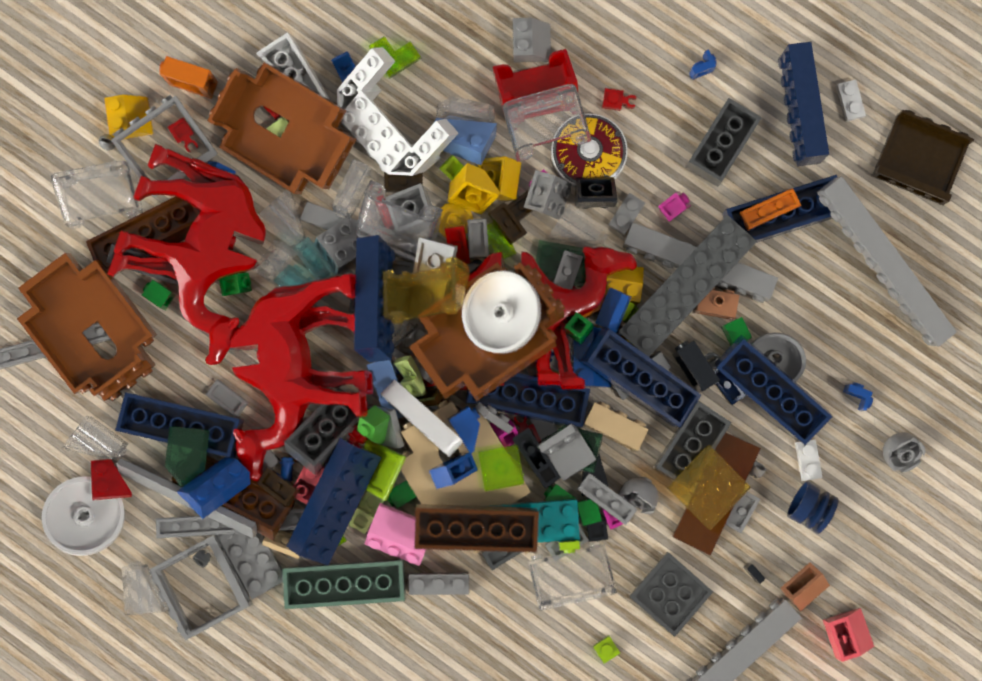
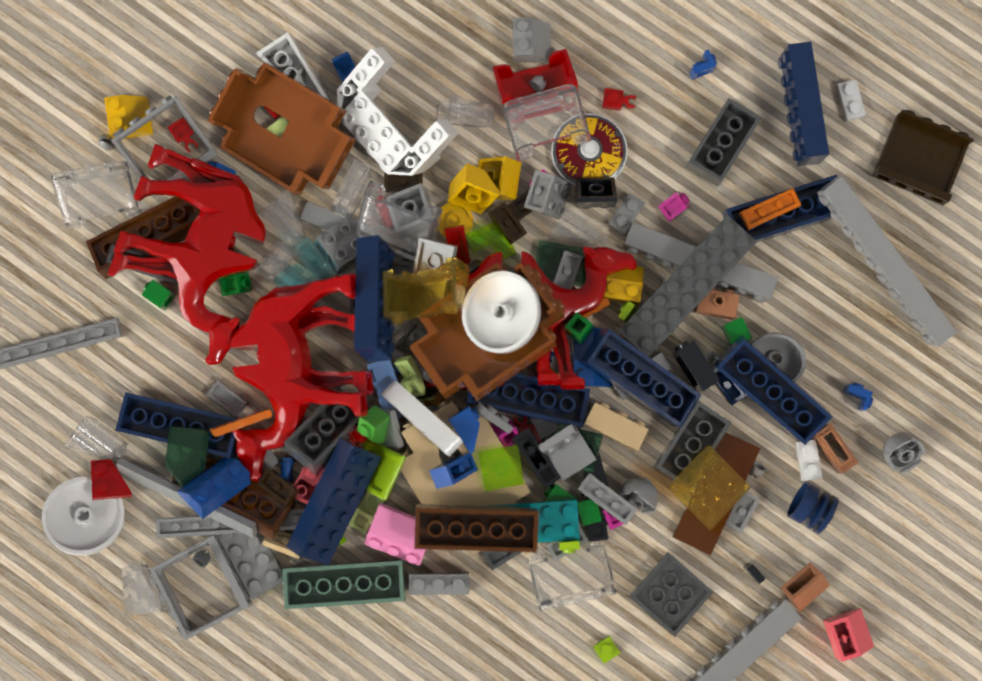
(69, 302): dark orange panel -> none
(188, 77): orange window -> none
(241, 422): none -> orange tile
(401, 495): green brick -> none
(403, 57): clear neon green plate -> none
(451, 167): lime plate -> none
(472, 141): medium blue wedge -> none
(478, 238): light grey tile -> none
(538, 83): none -> light grey hinge
(613, 309): blue panel -> none
(829, 453): none -> nougat window

